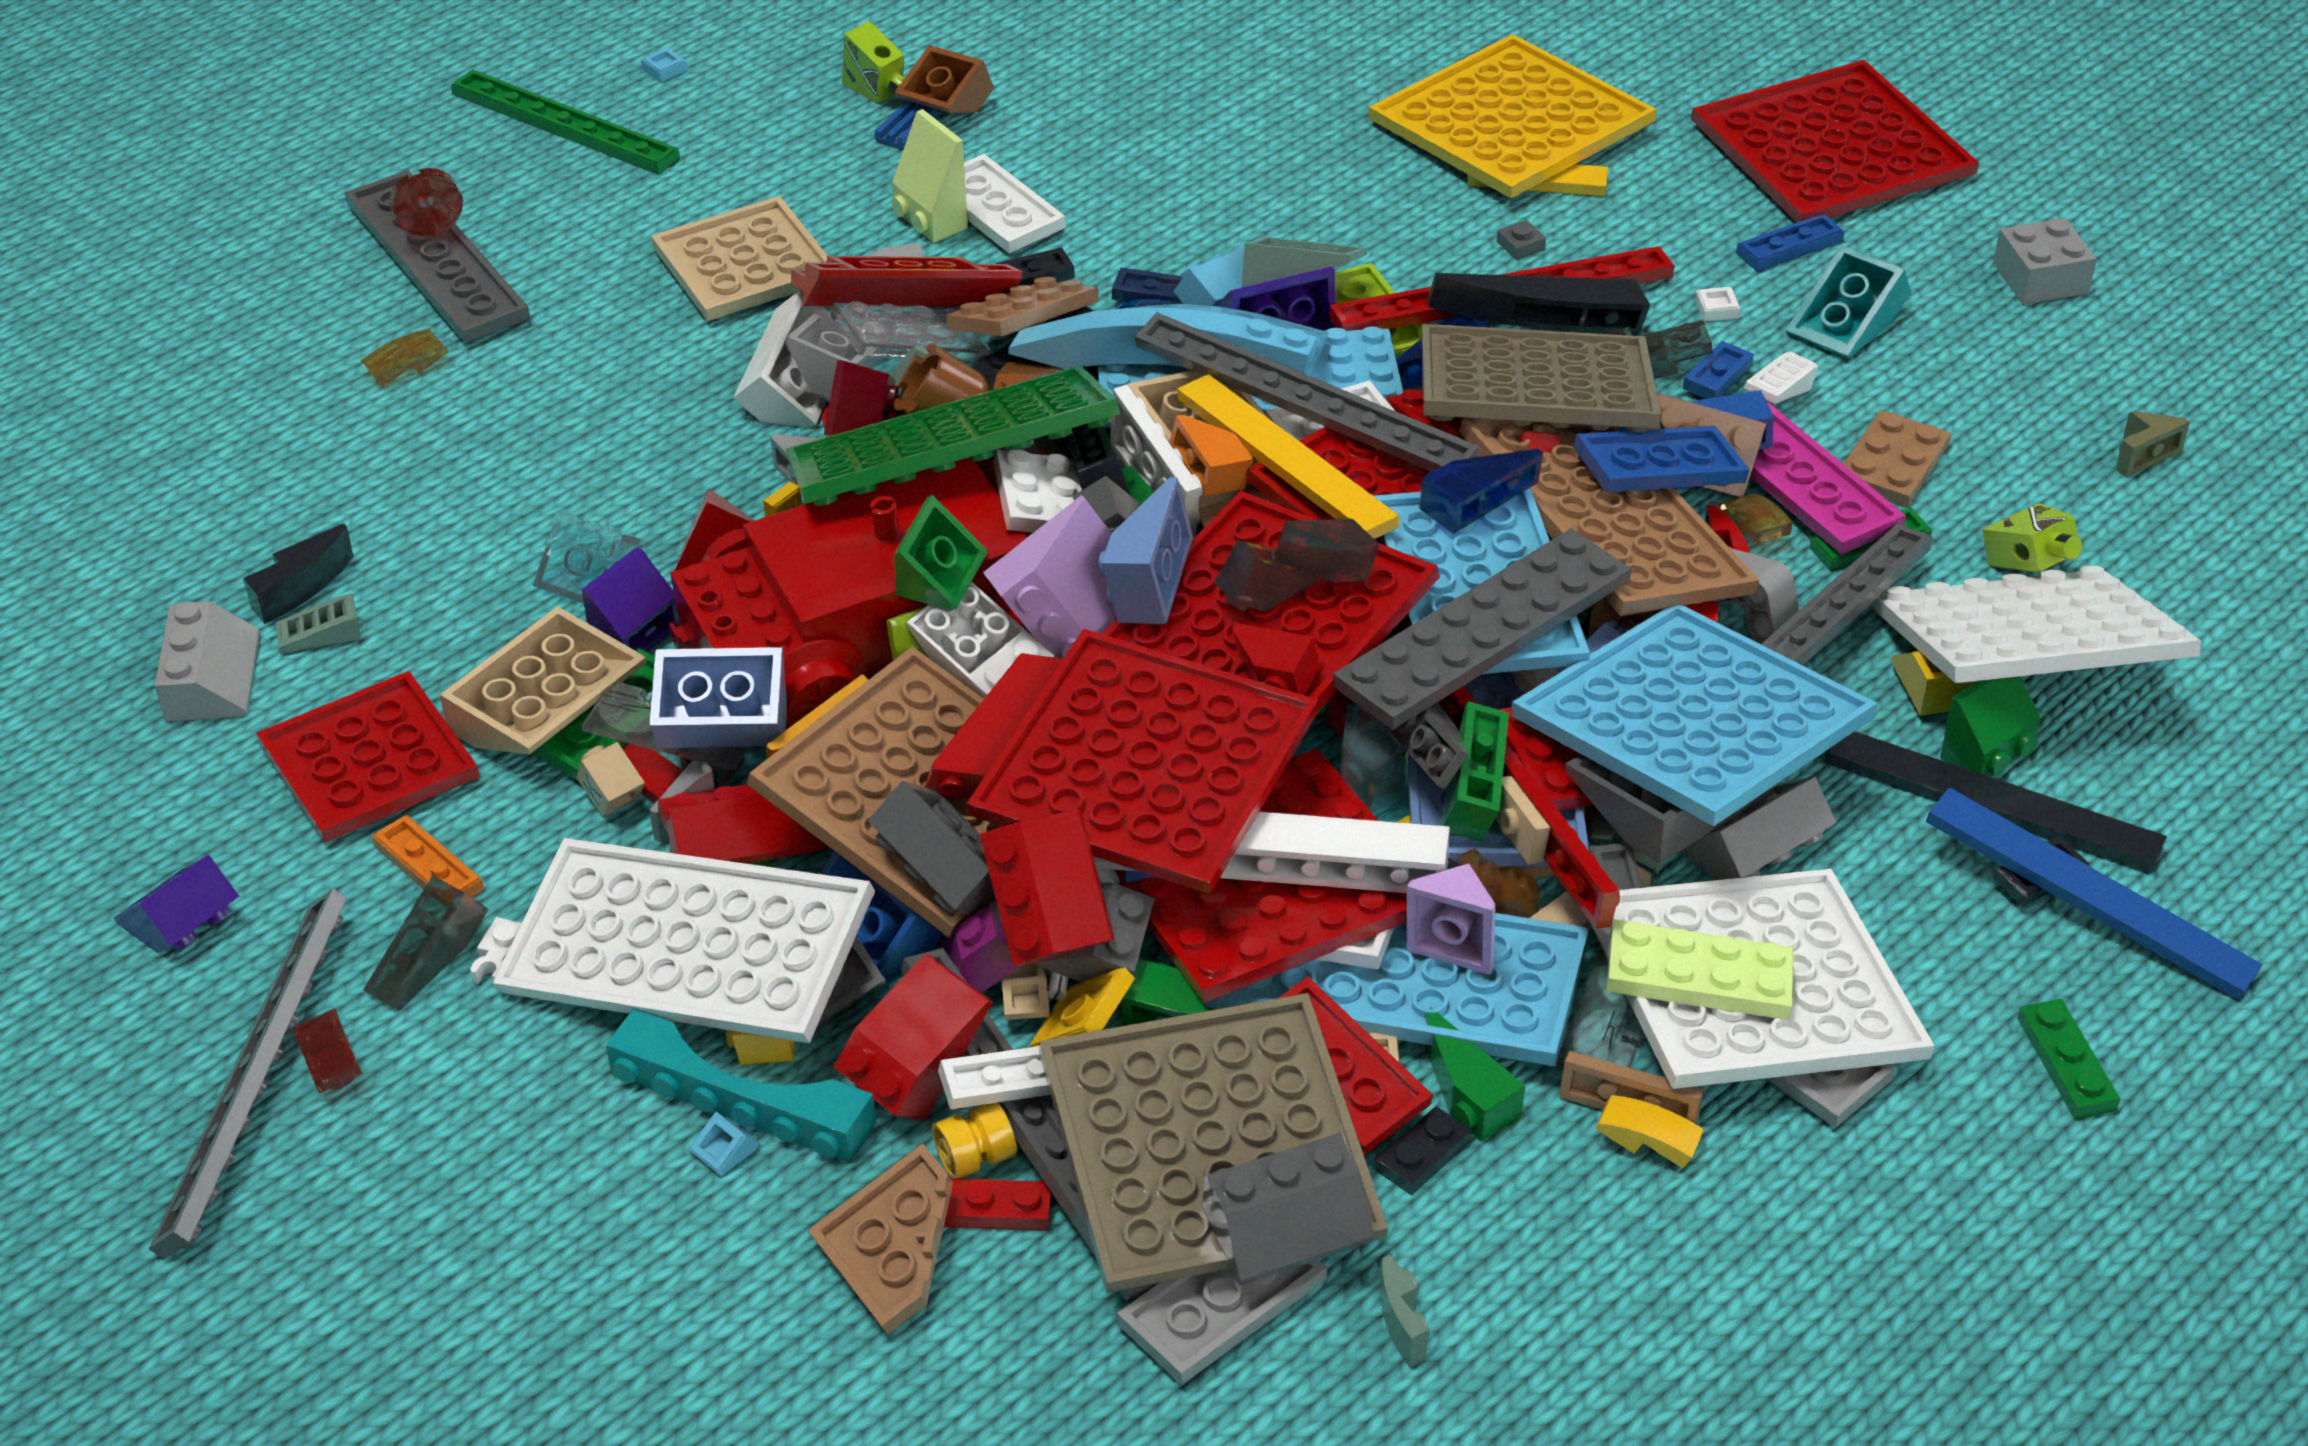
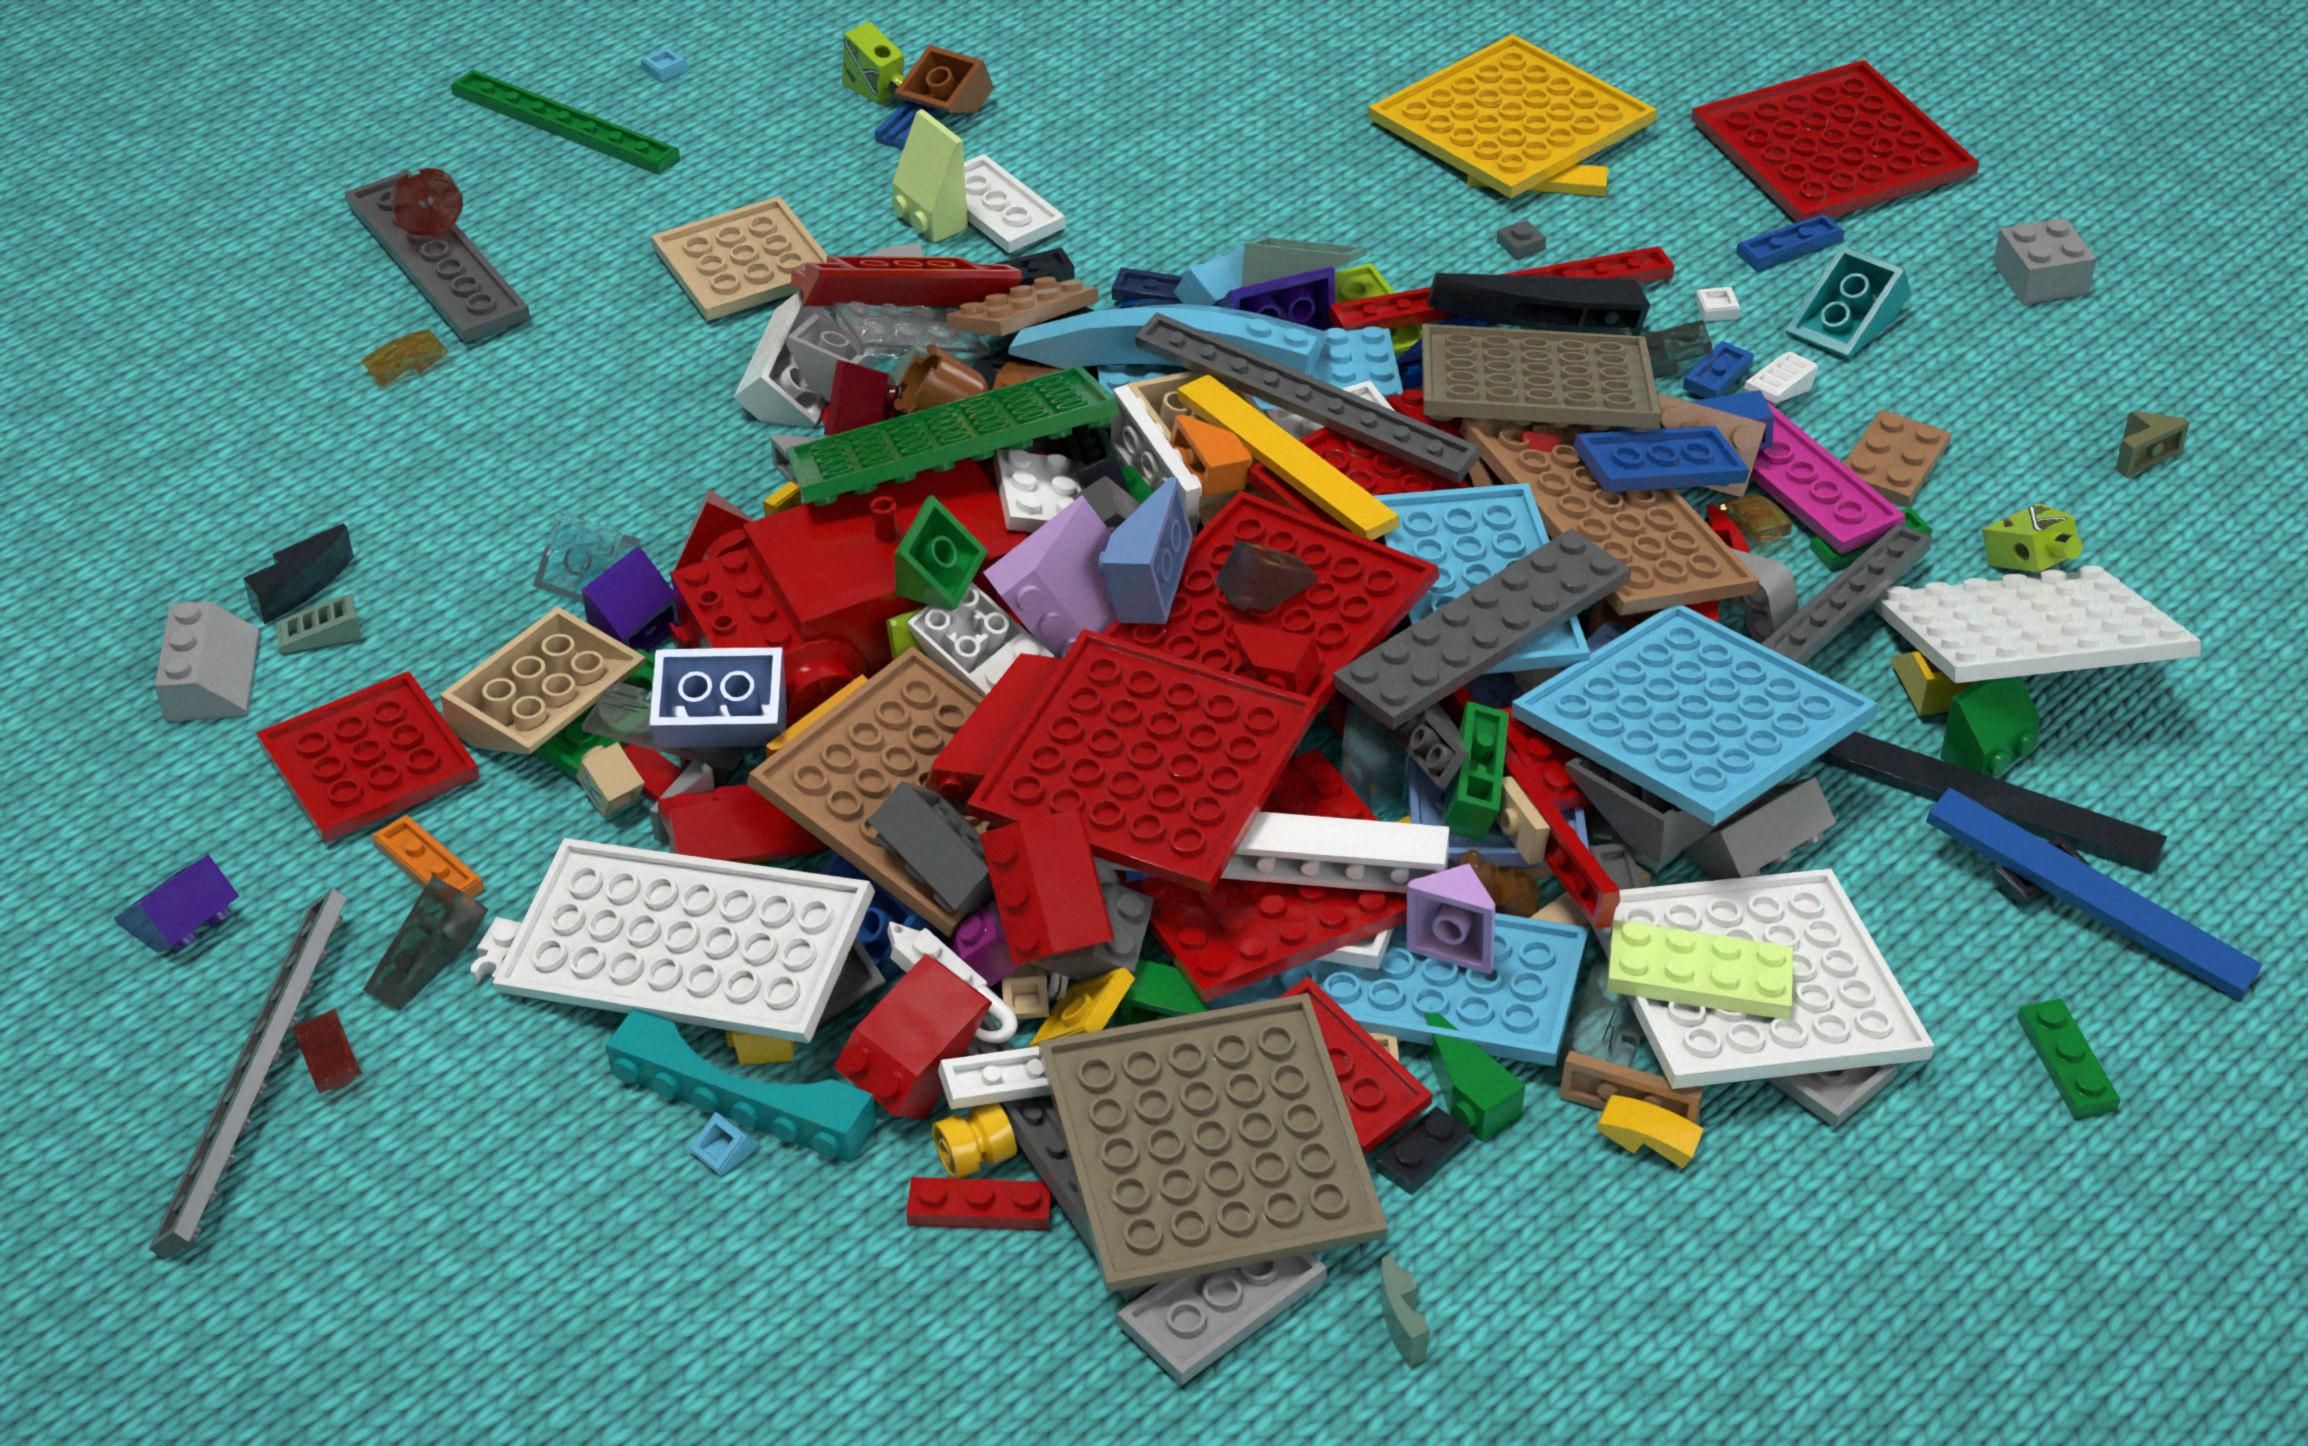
(890, 1237): medium nougat plate -> none
(911, 945): none -> white plate
(1288, 1208): dark grey slope -> none
(1328, 549): clear smoke slope -> none
(1477, 485): clear blue slope -> none

